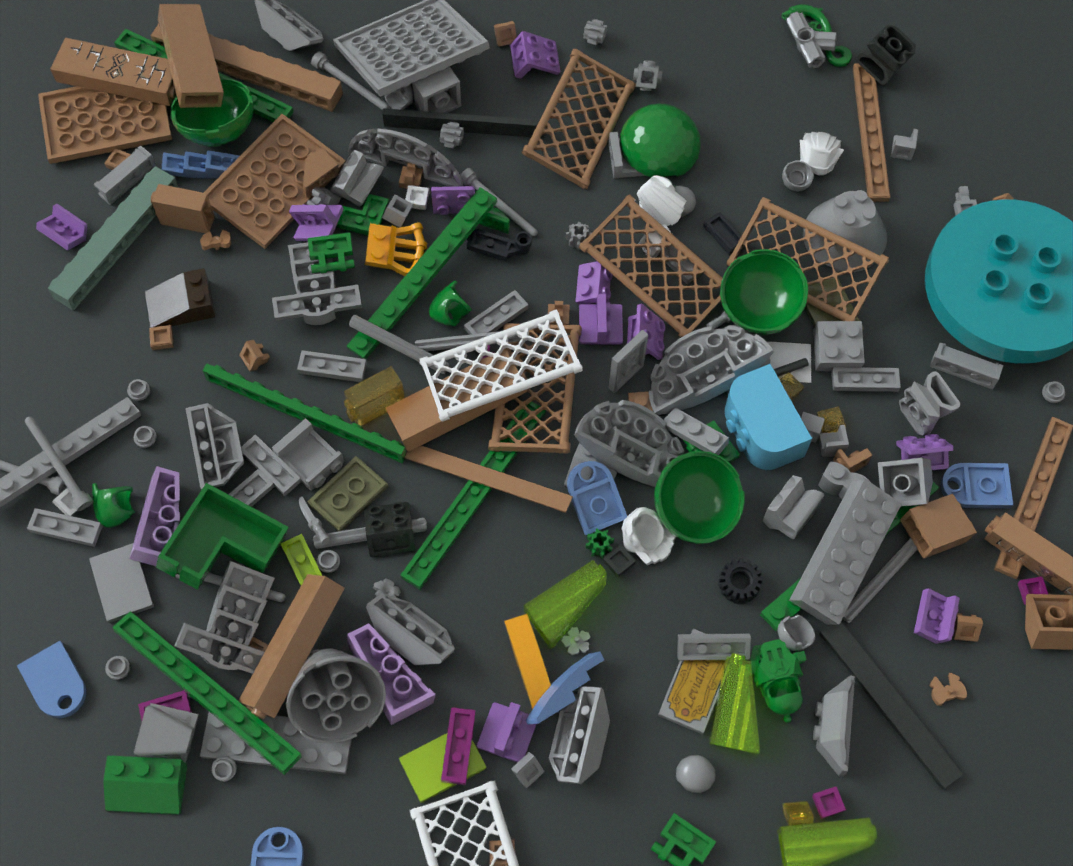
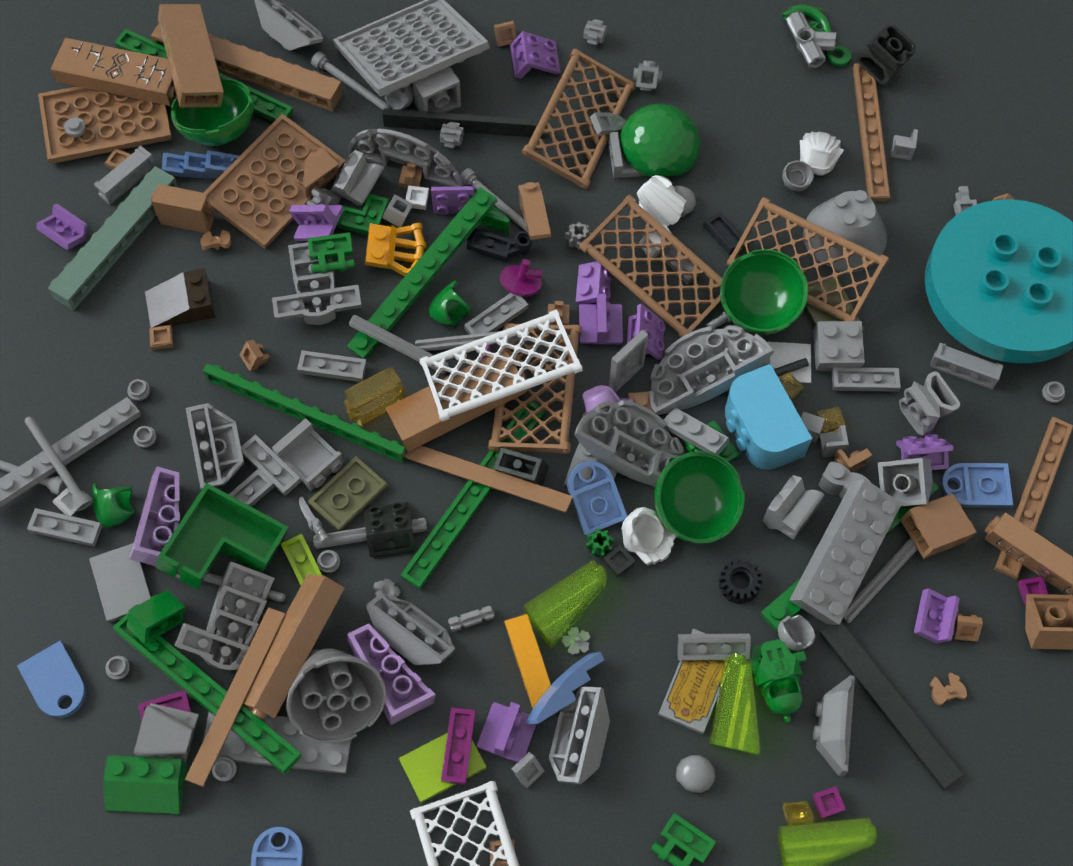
(75, 127): none -> light grey plate
(155, 616): none -> green brick
(235, 697): none -> medium nougat piece
(471, 618): none -> light grey axle
(521, 279): none -> magenta shield
(521, 466): none -> pearl dark grey slope
(534, 210): none -> medium nougat slope
(599, 395): none -> lavender piece
(606, 123): none -> light grey plate

